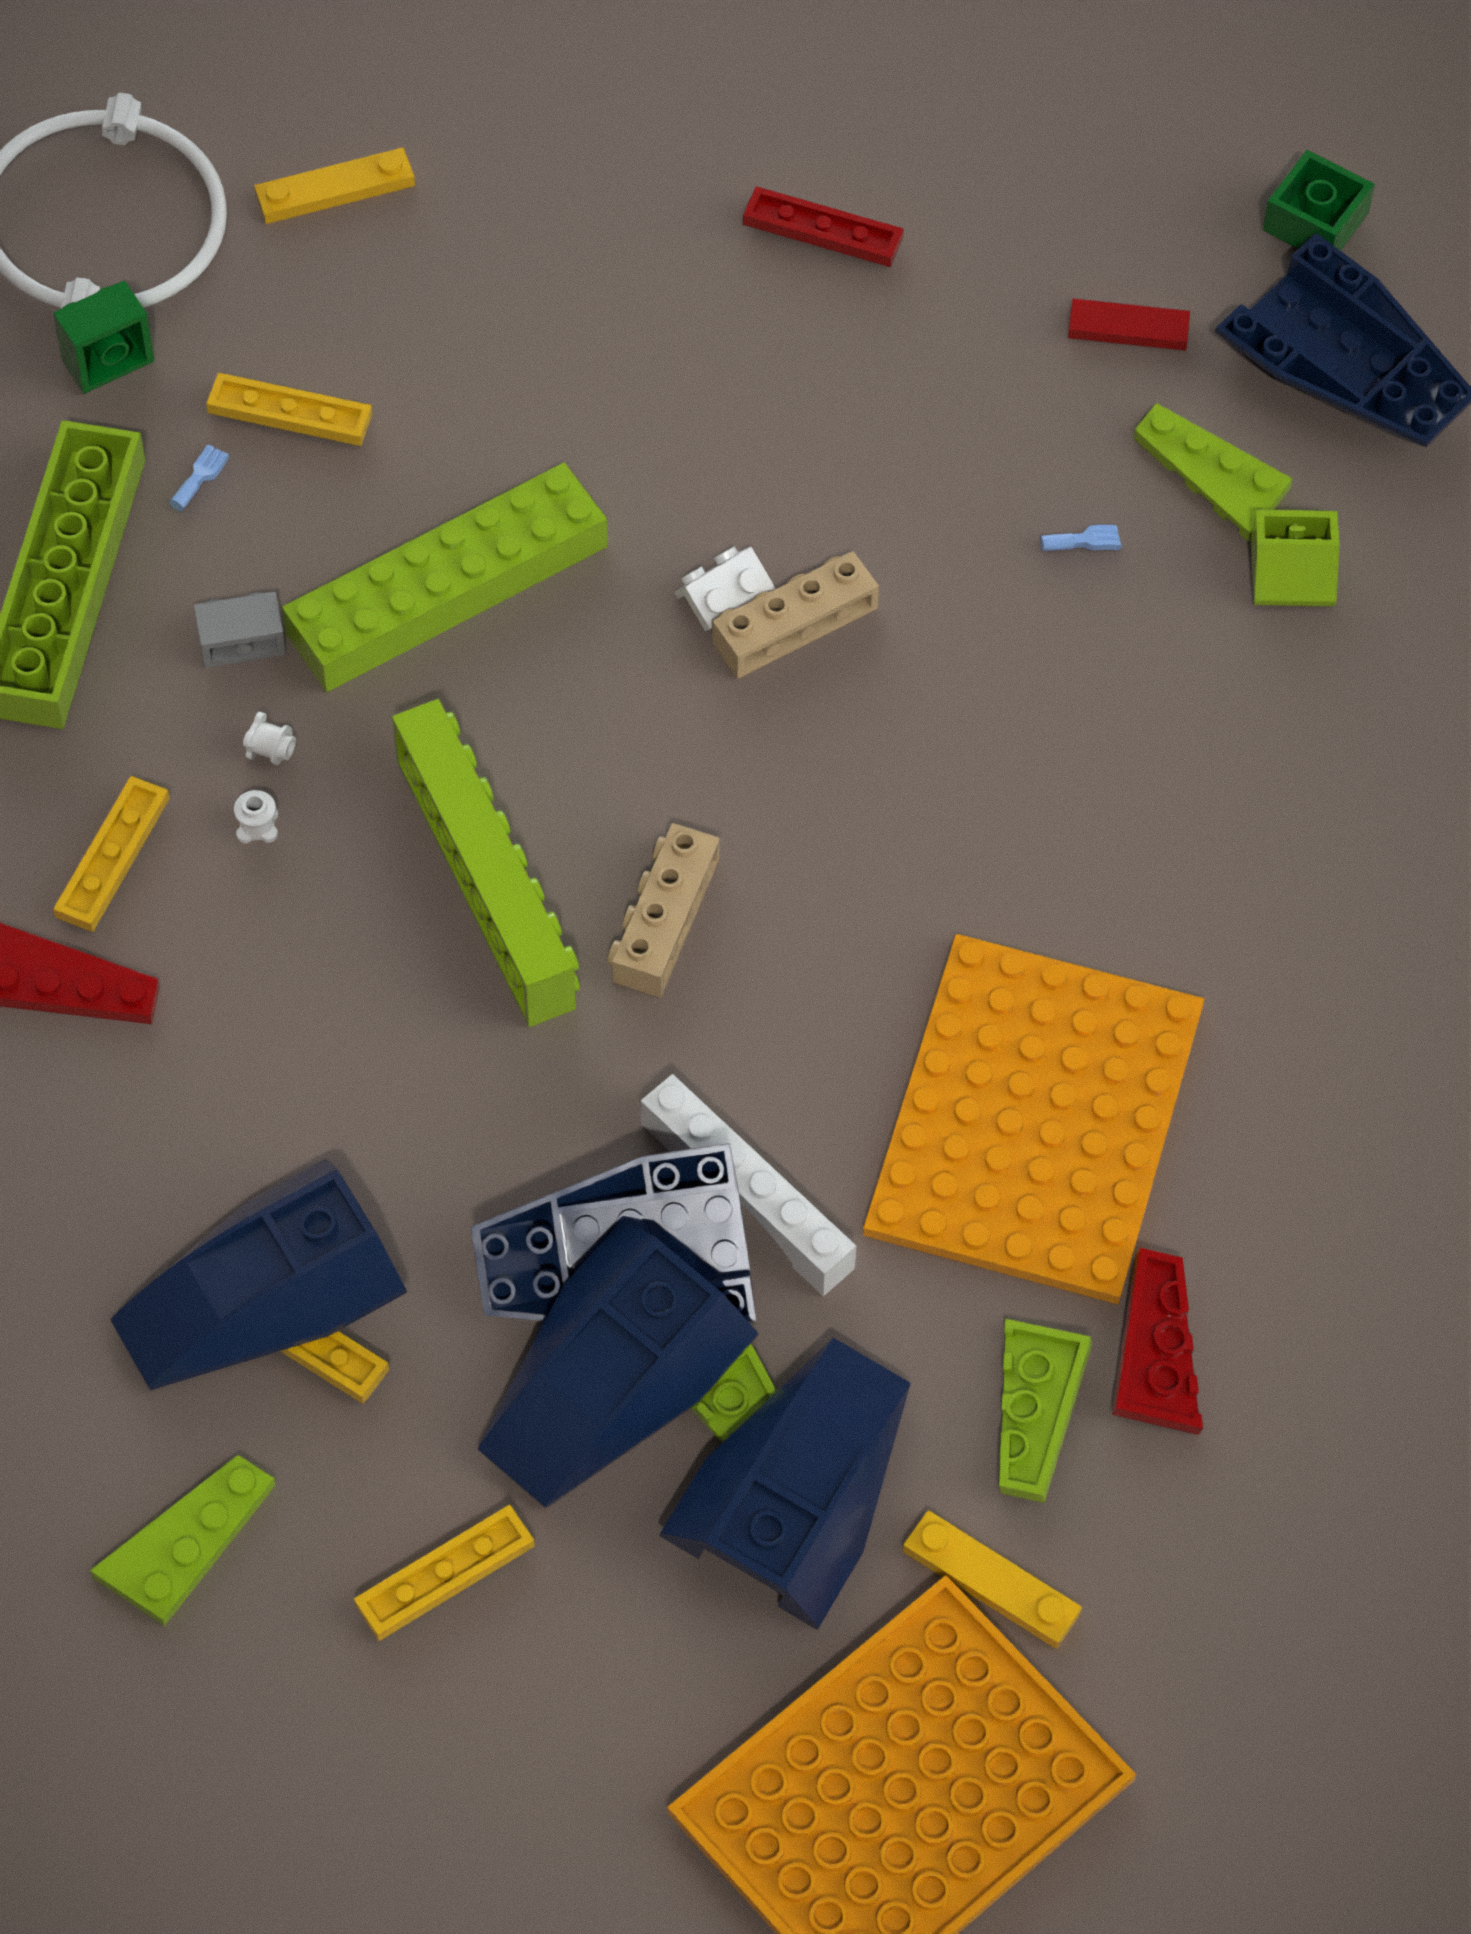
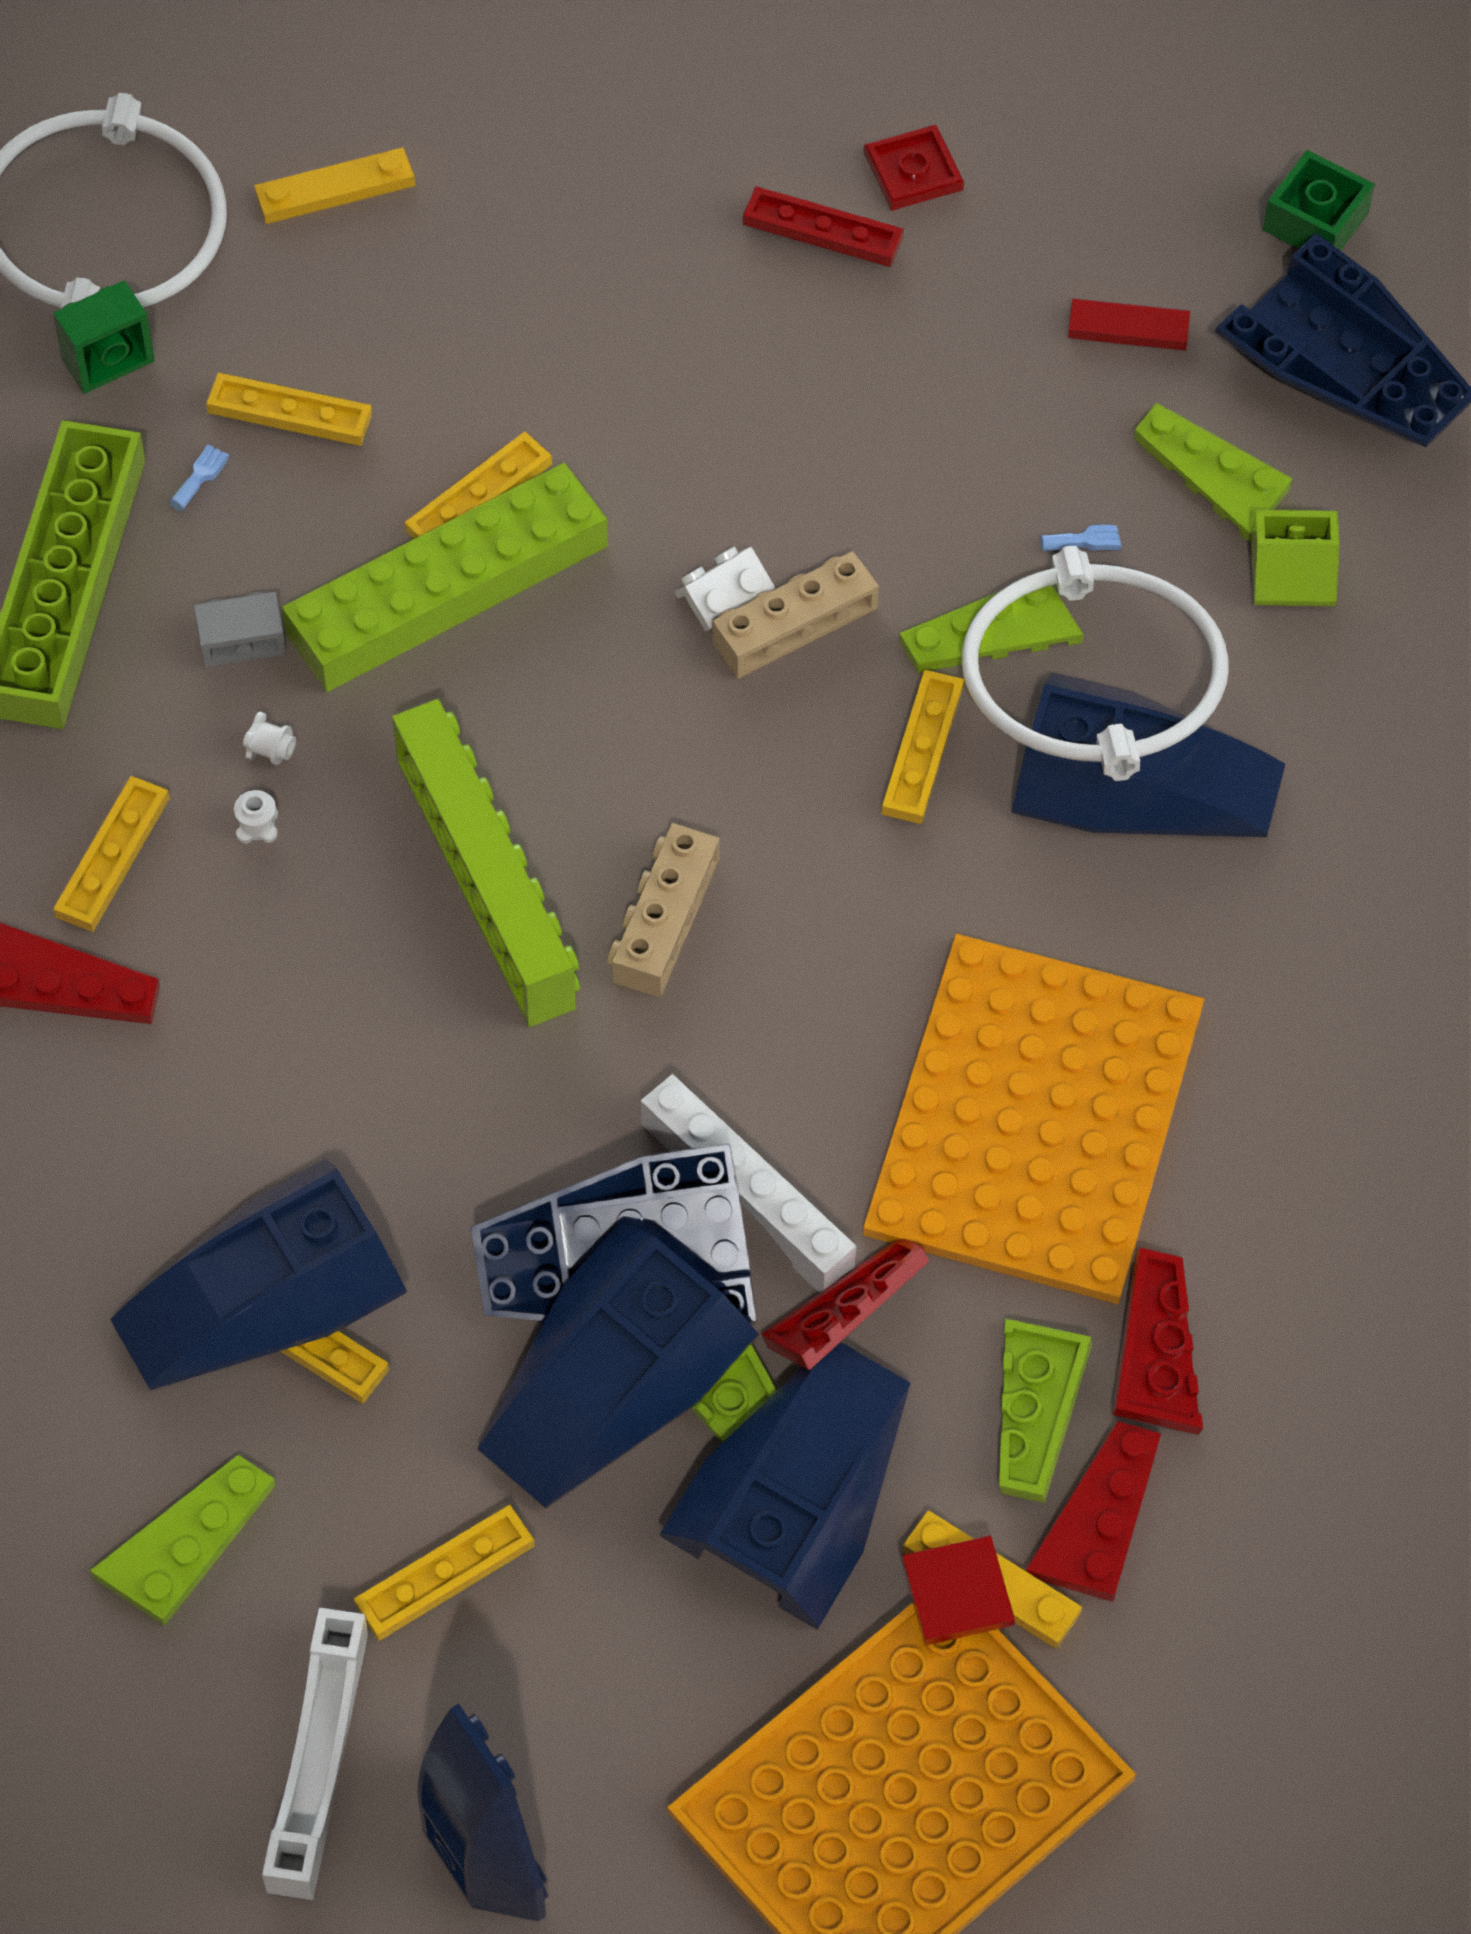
(311, 1786): none -> white arch
(476, 1820): none -> dark blue wedge
(501, 472): none -> yellow plate
(834, 1313): none -> red wing
(913, 167): none -> red tile
(923, 747): none -> yellow plate
(958, 1590): none -> red tile
(1026, 623): none -> lime wing
(1097, 1524): none -> red wing
(1116, 744): none -> white piece
(1192, 788): none -> dark blue wedge

